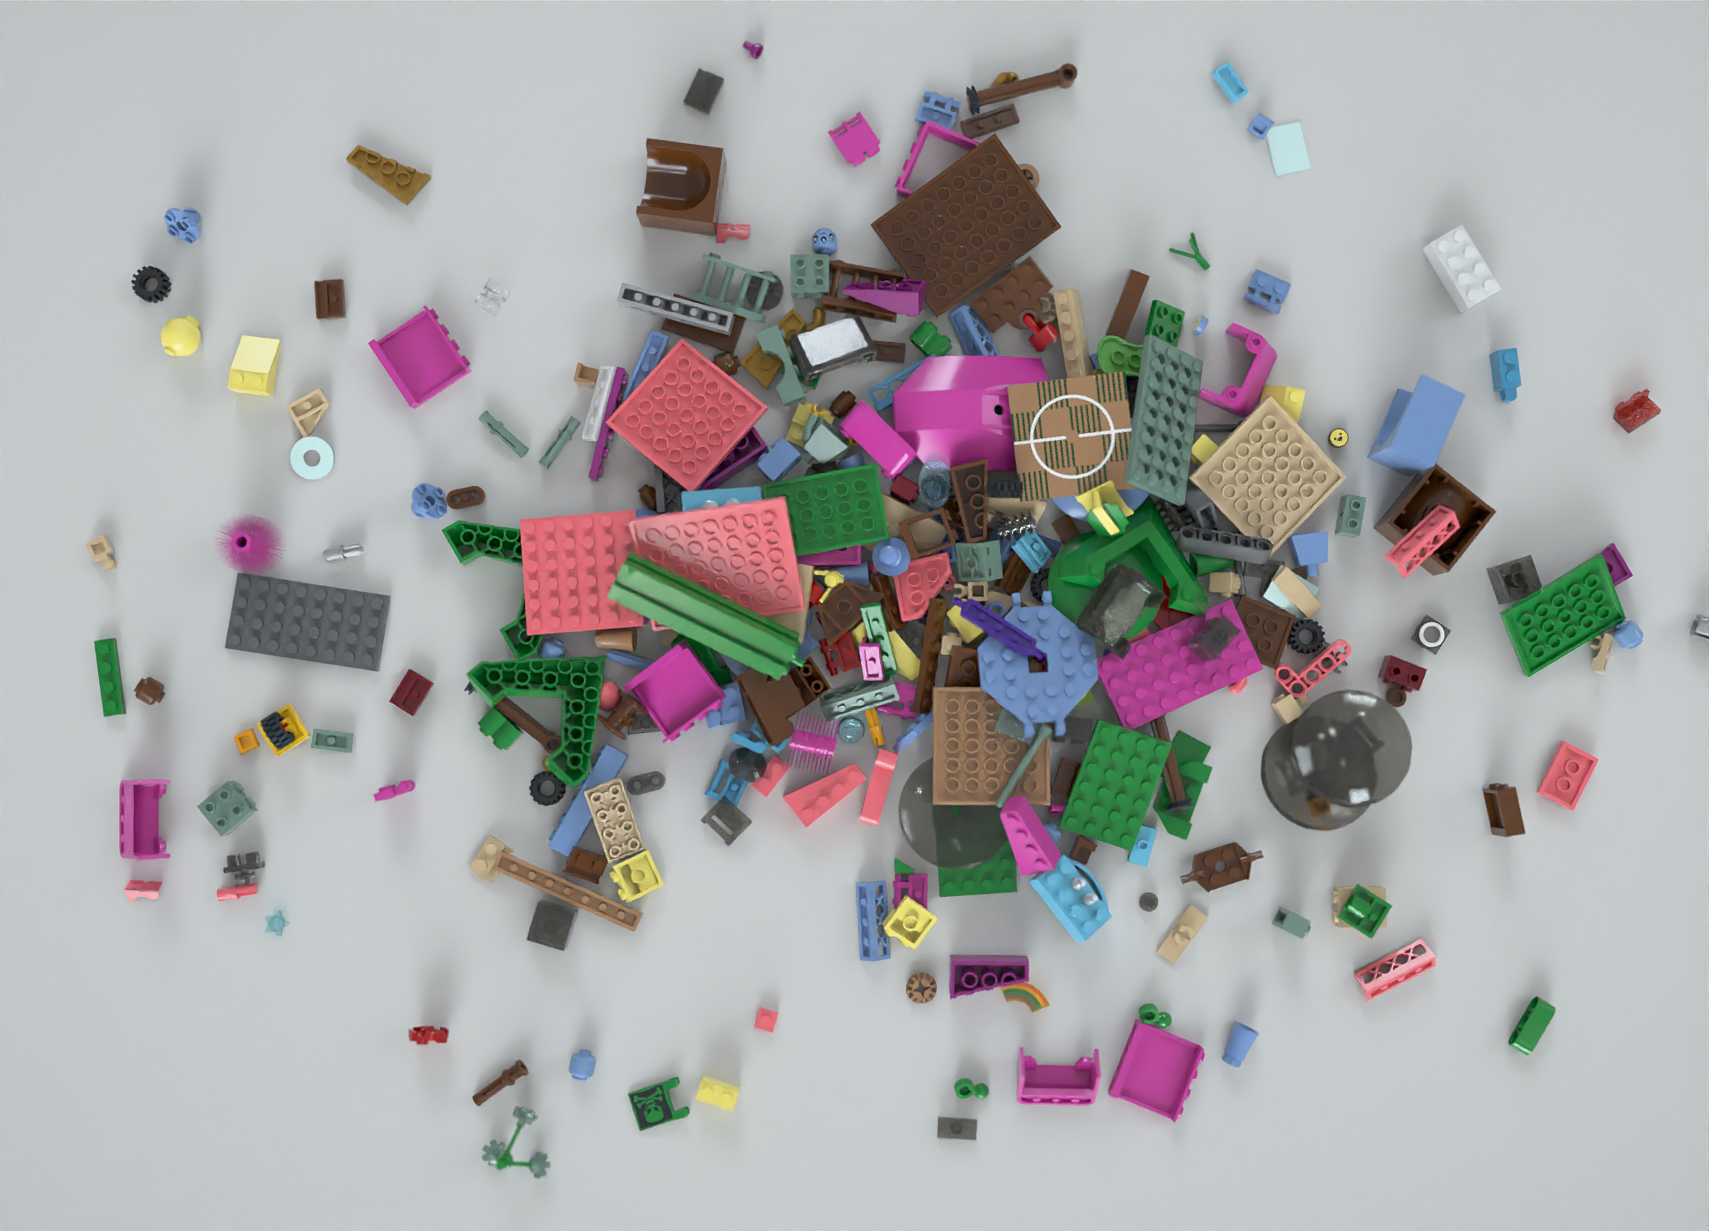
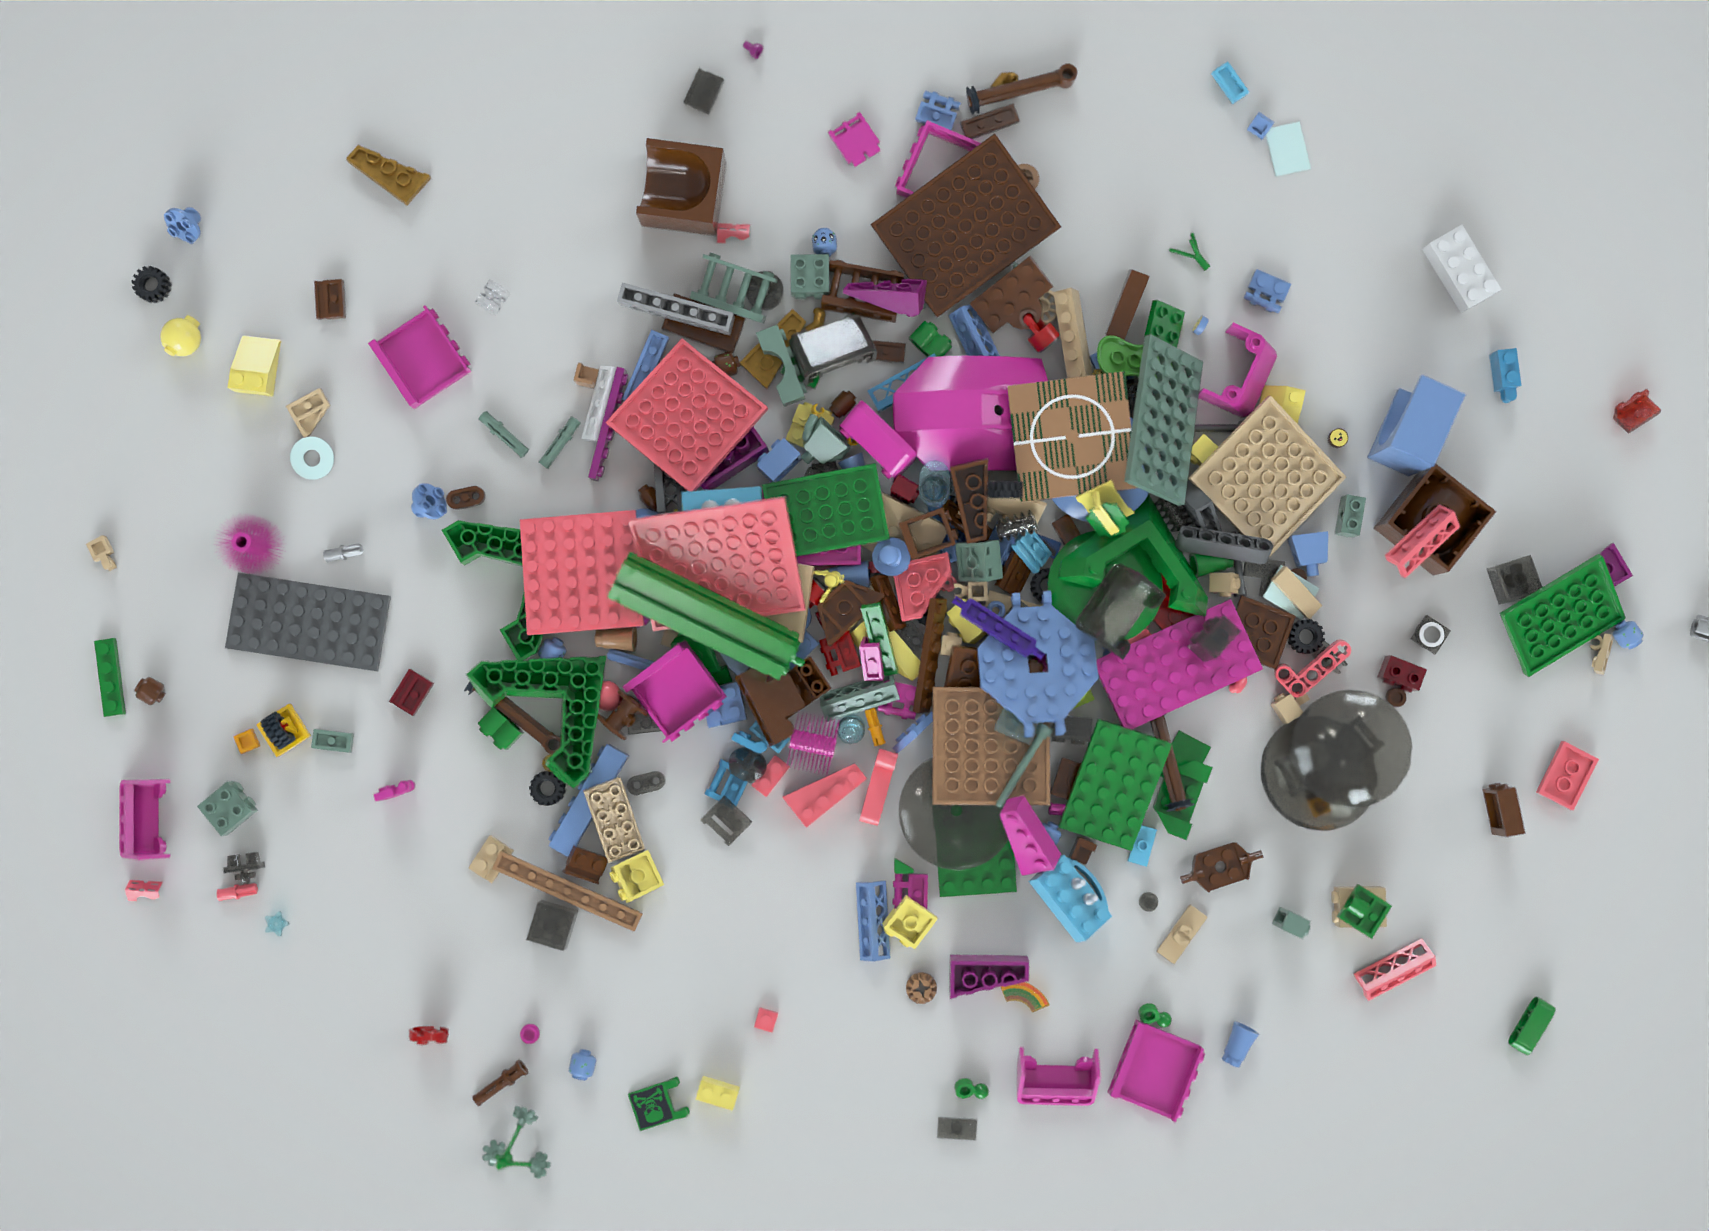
(529, 1033): none -> dark pink plate

